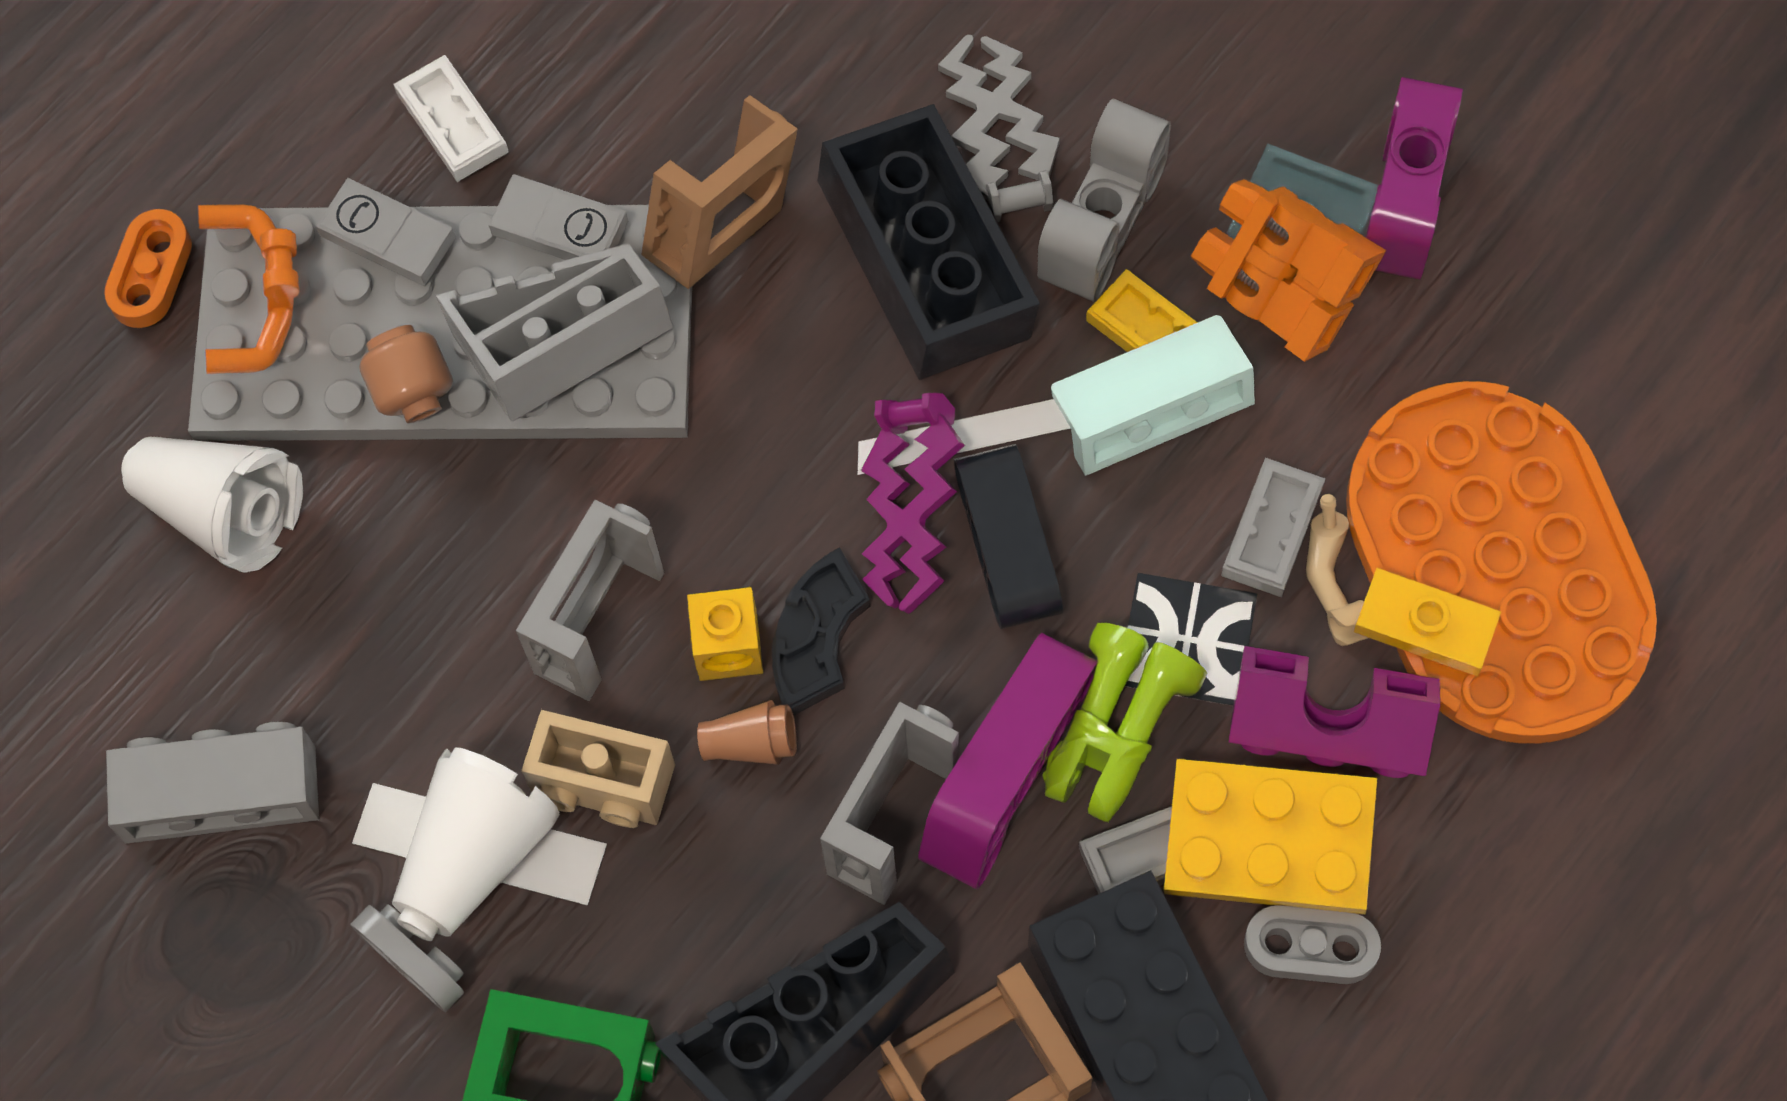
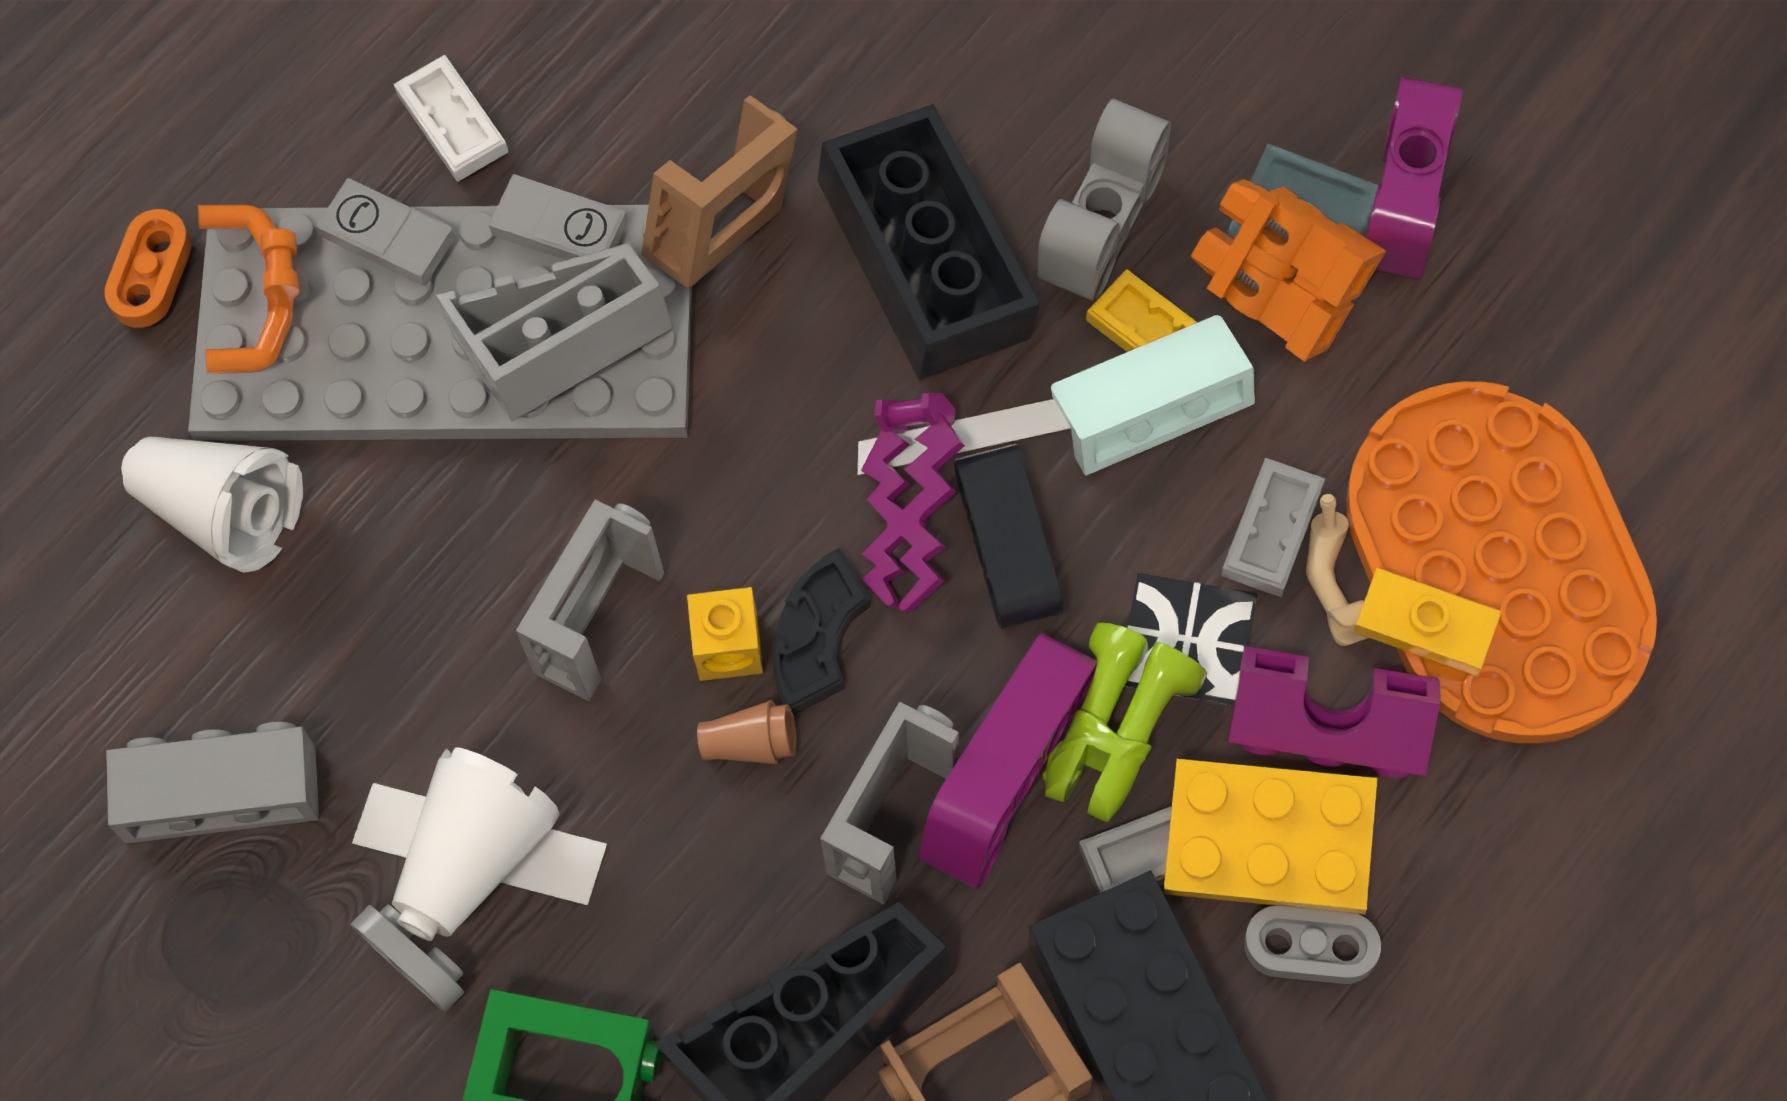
(405, 373): nougat head -> none
(599, 769): tan brick -> none
(994, 106): light grey piece -> none

